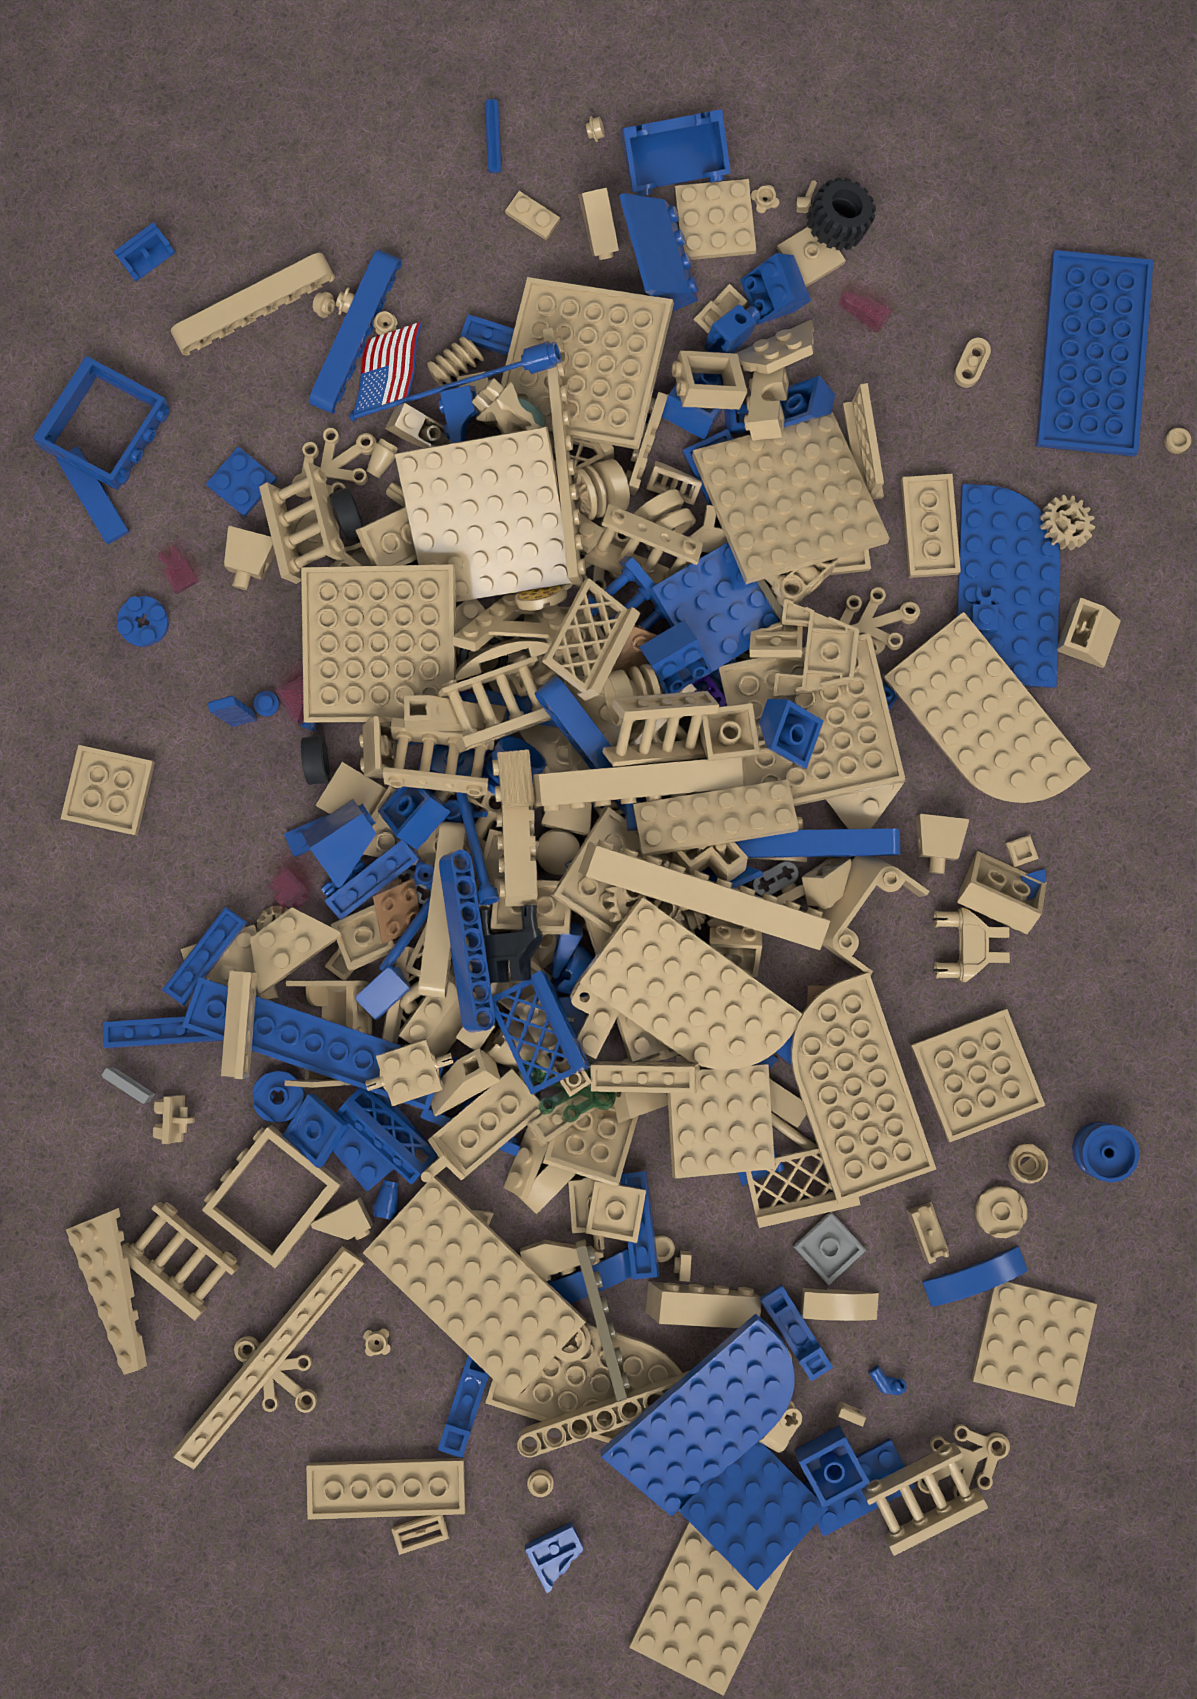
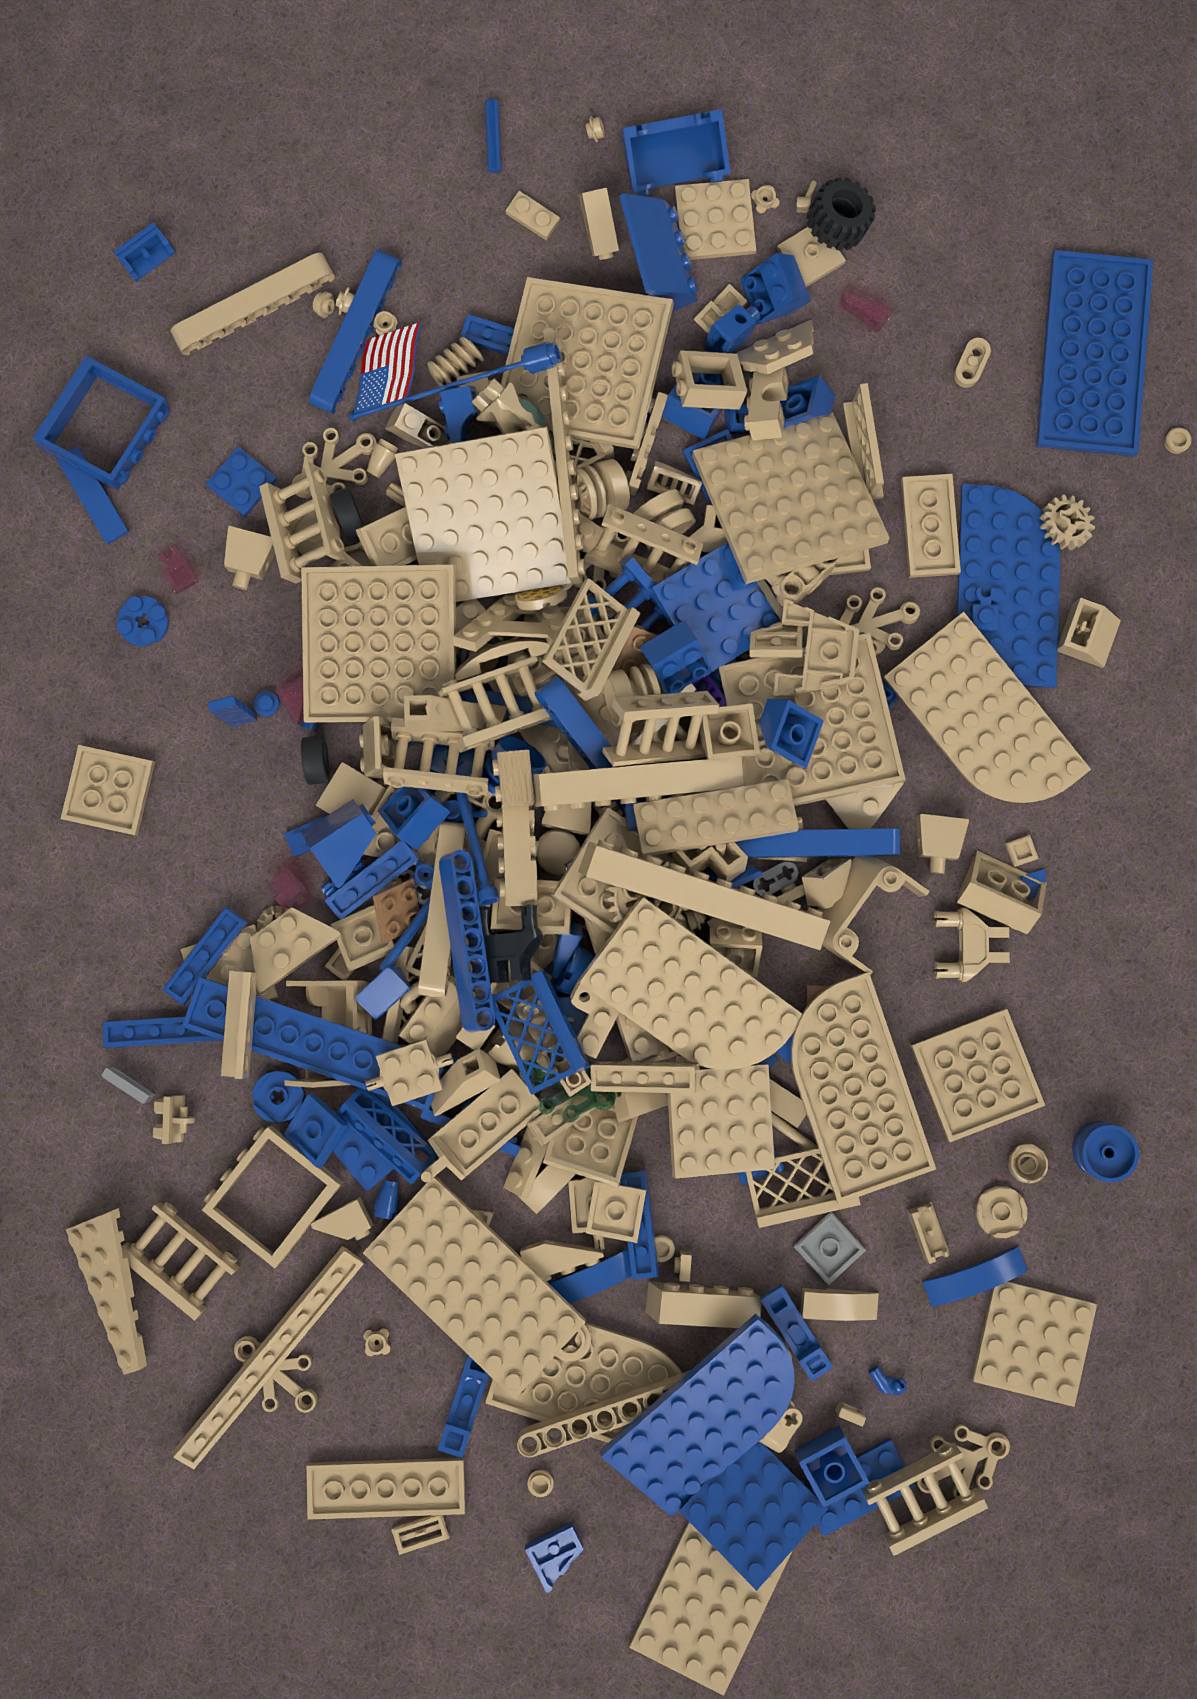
(605, 1329): dark tan plate -> none

